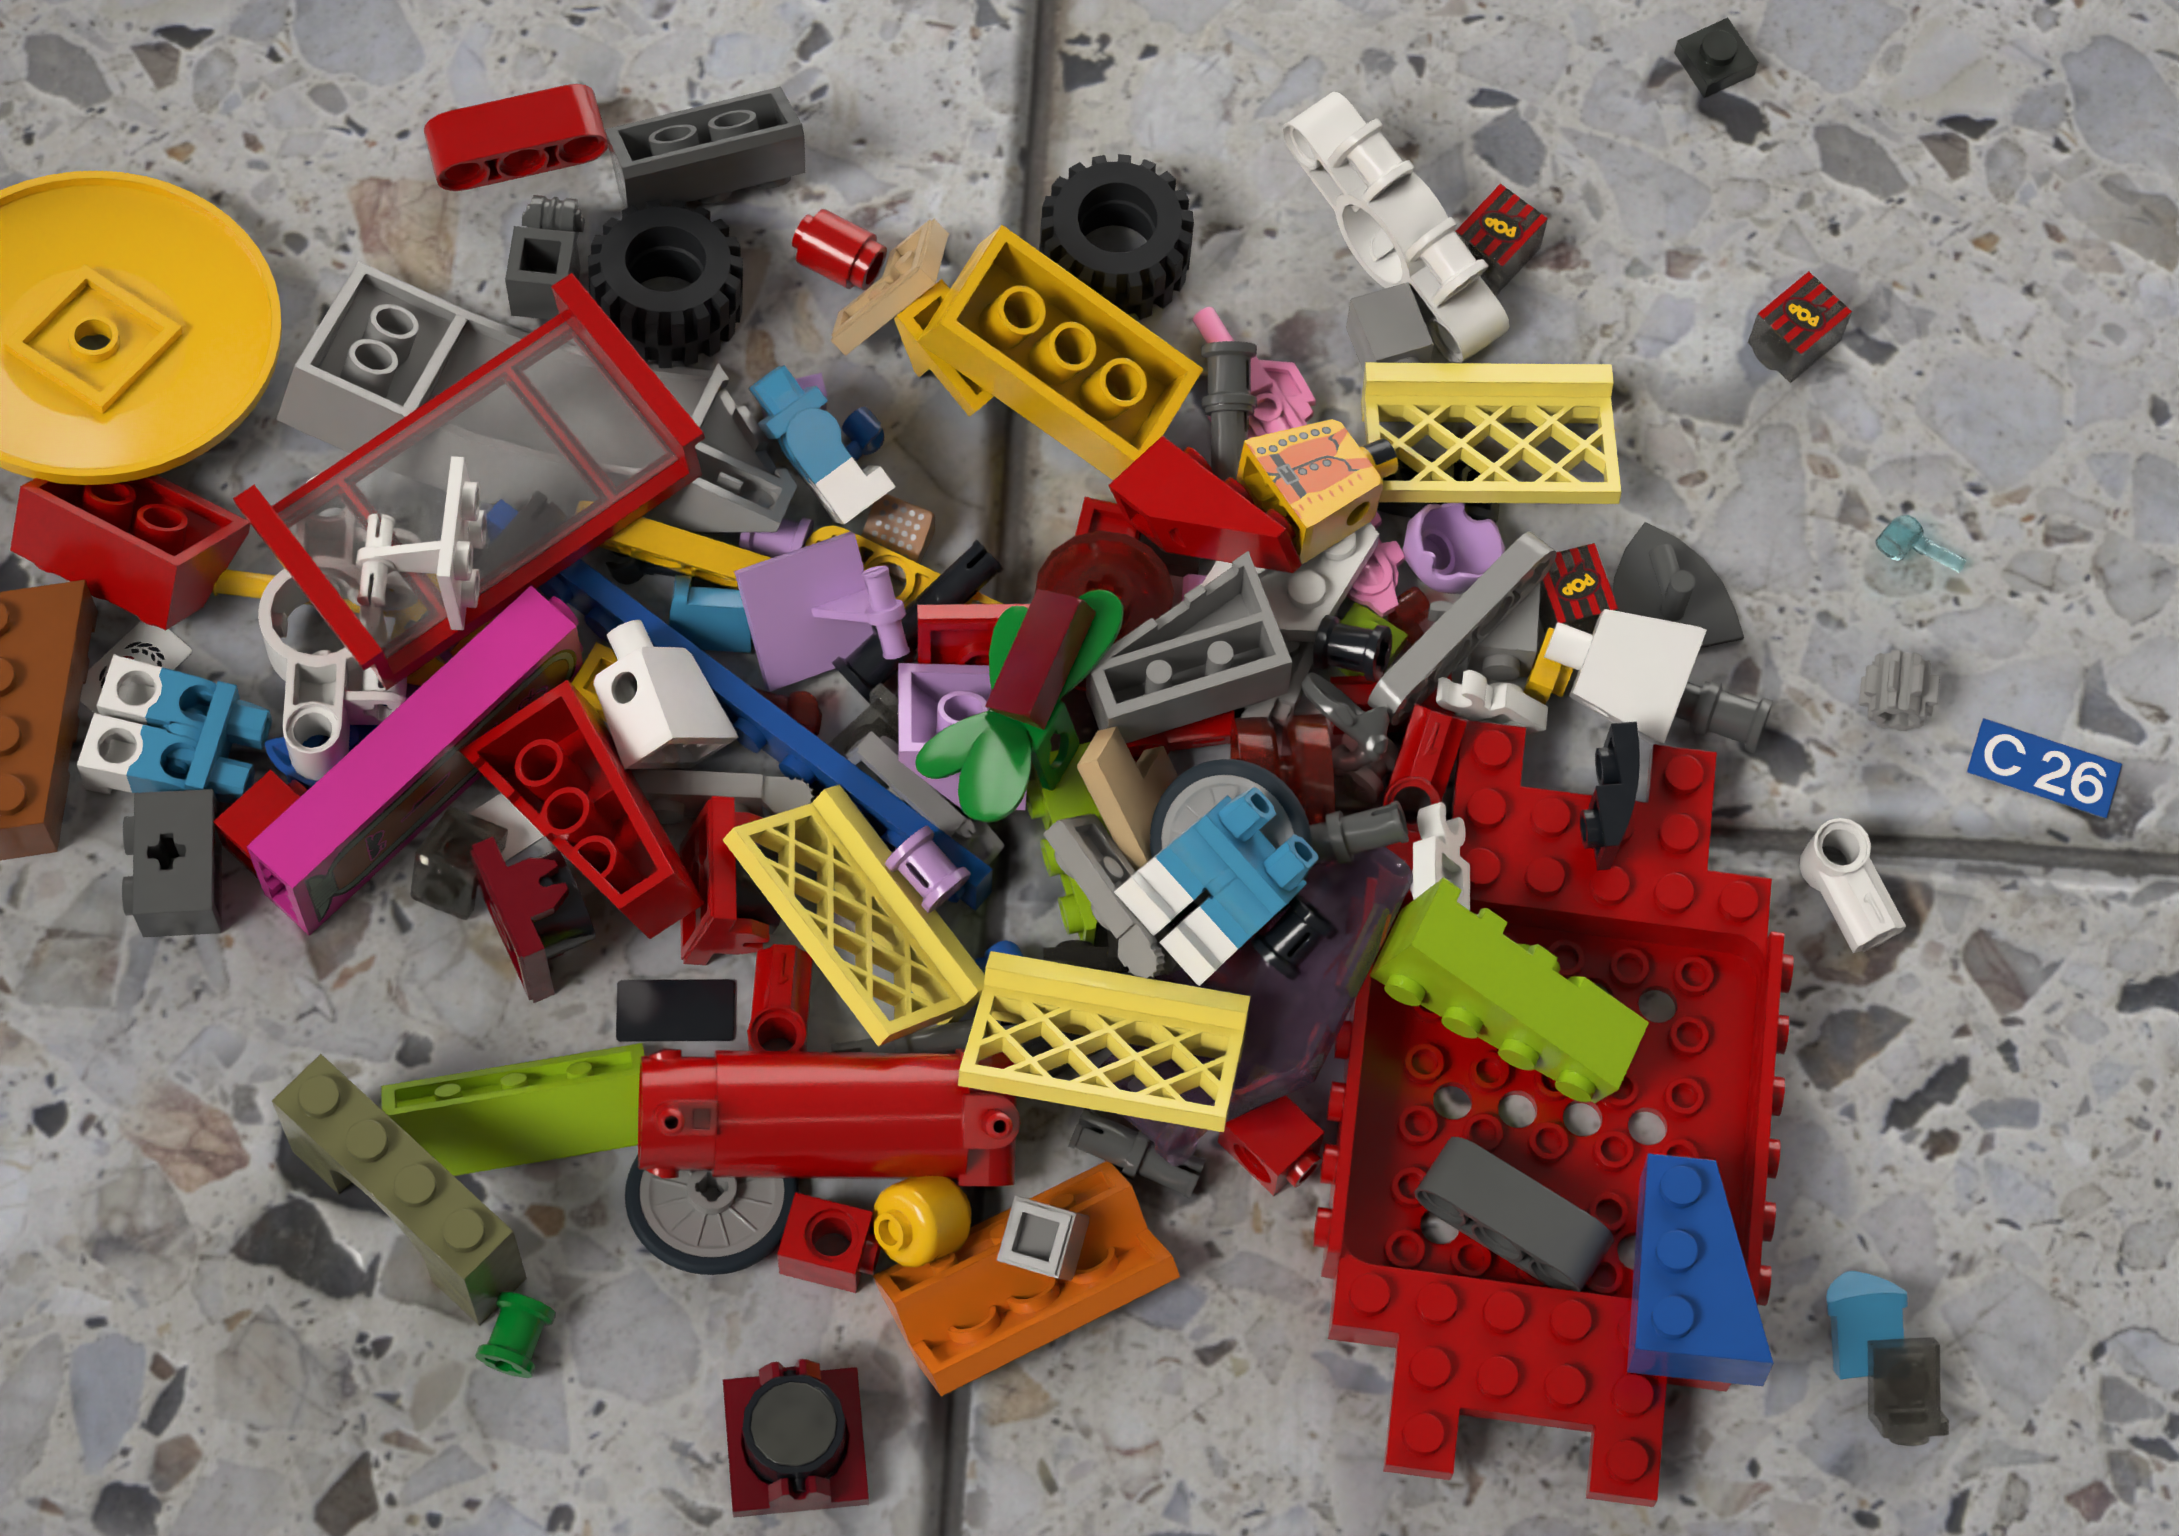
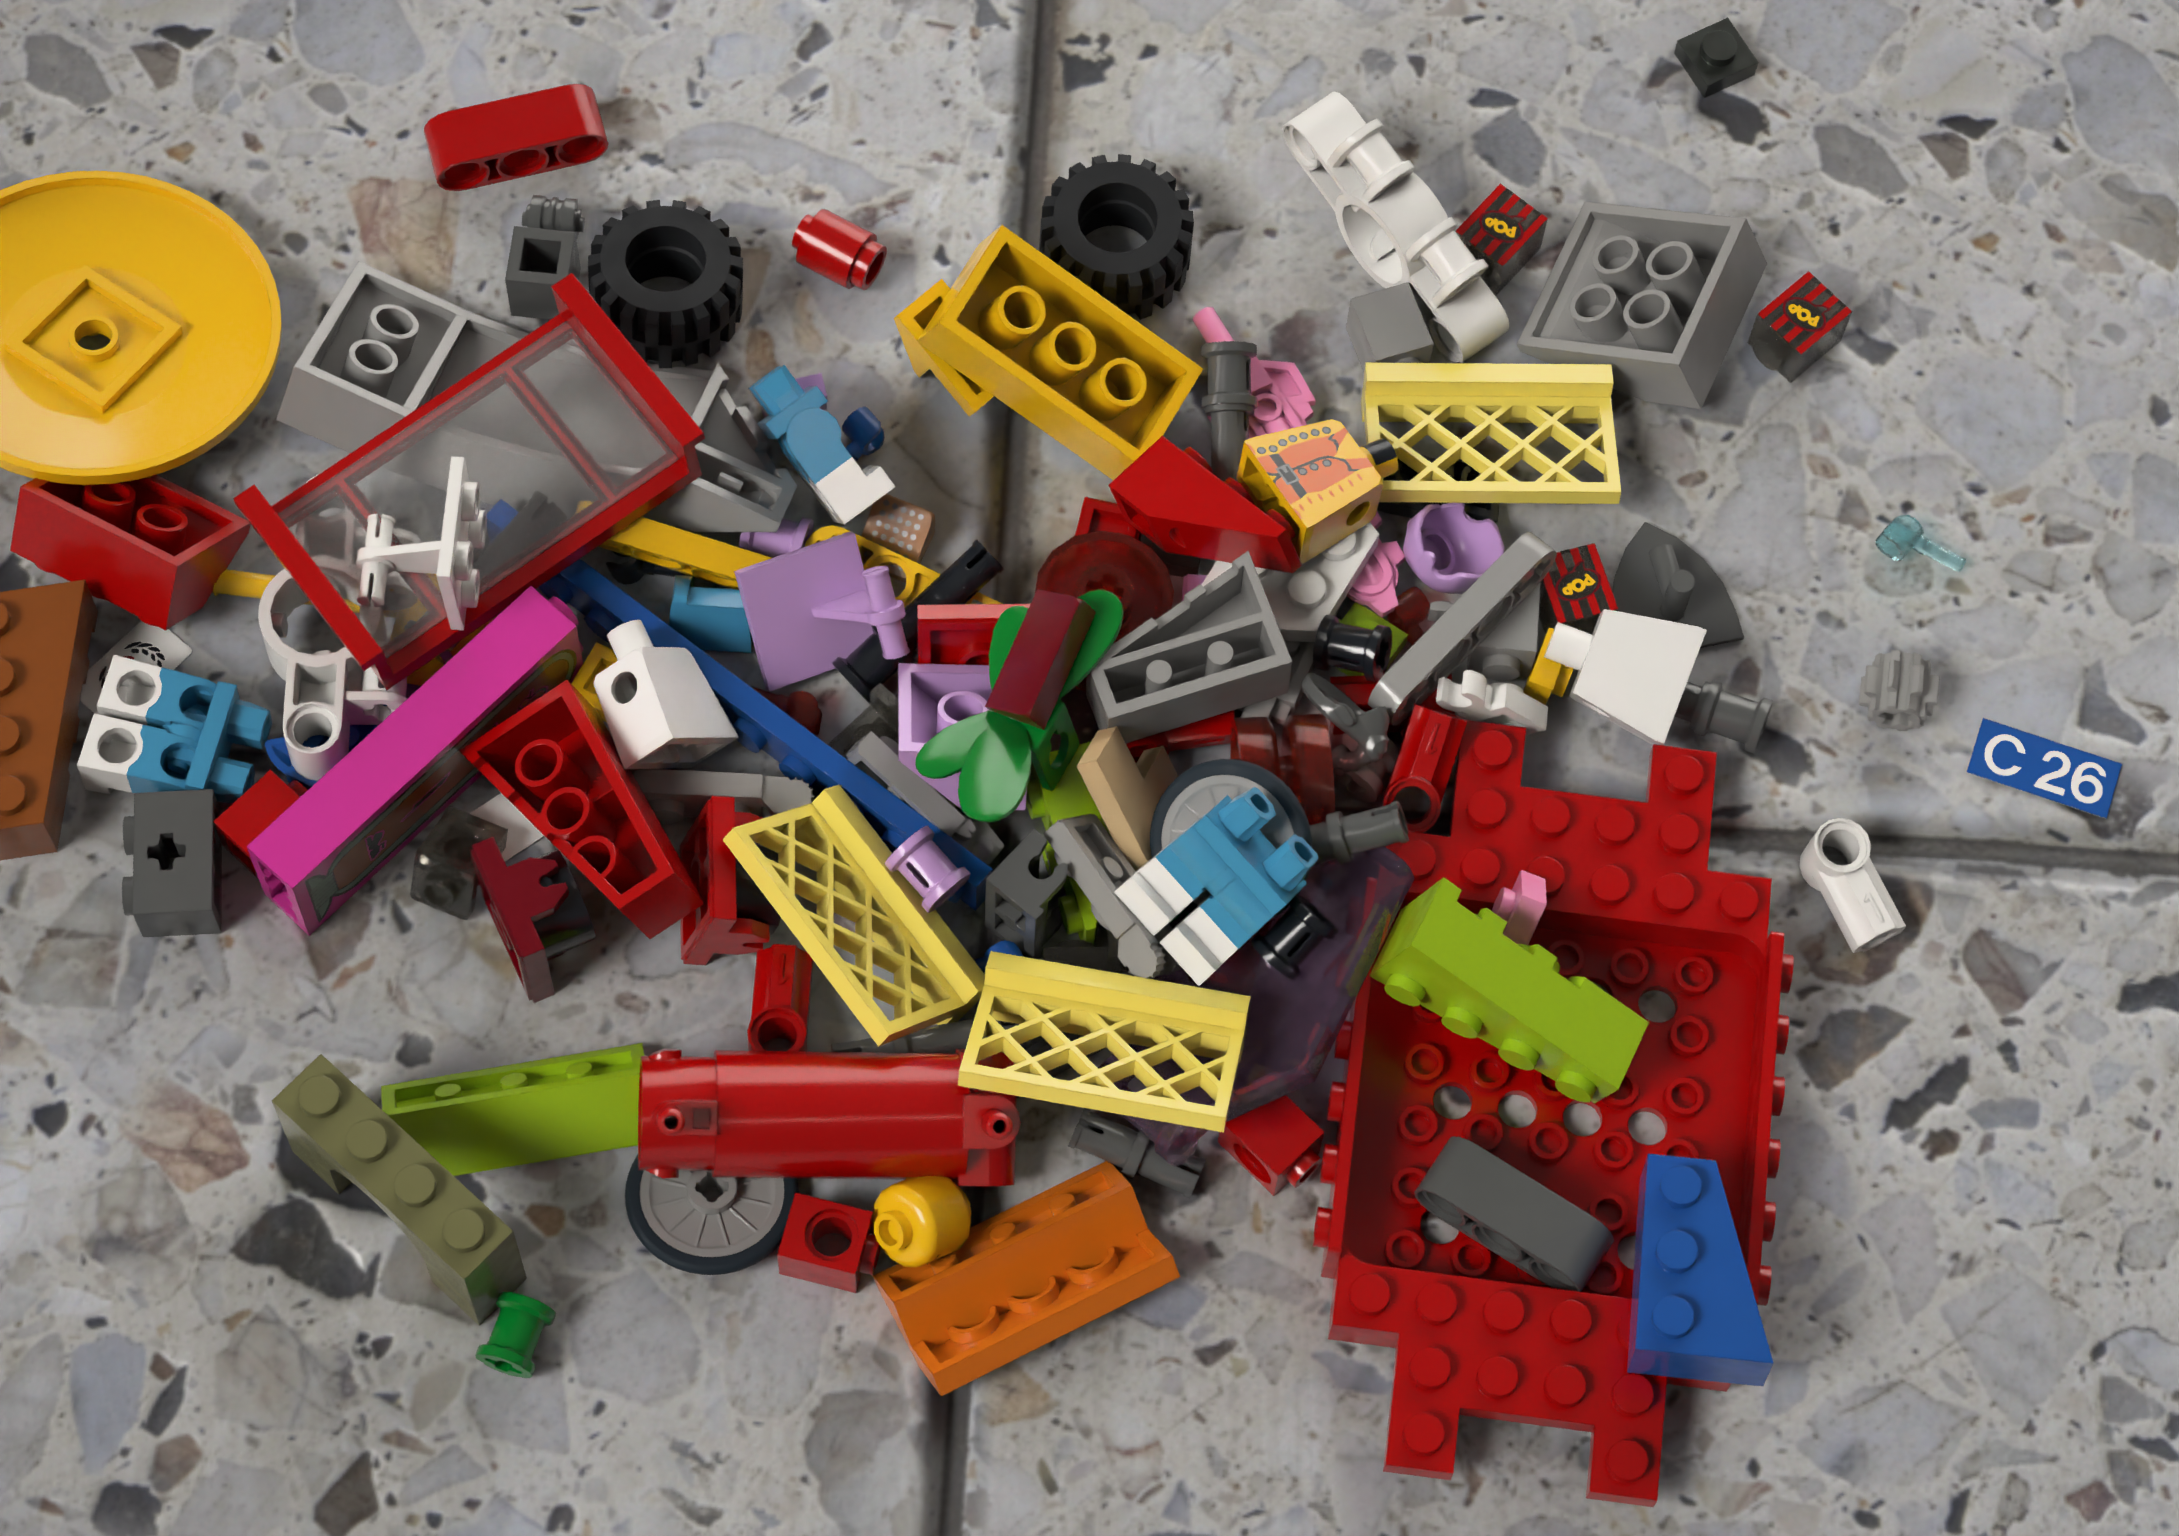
(675, 1010): black sticker -> none
(708, 150): dark grey slope -> none
(794, 1434): piece -> none
(907, 275): tan tile -> none
(1019, 898): none -> dark grey hinge
(1043, 1238): light grey slope -> none
(1439, 853): white plate -> none
(1522, 906): none -> bright pink plate
(1614, 798): black slope -> none
(1649, 297): none -> light grey slope
(1860, 1311): dark azure tile -> none
(1905, 1390): clear smoke bracket -> none

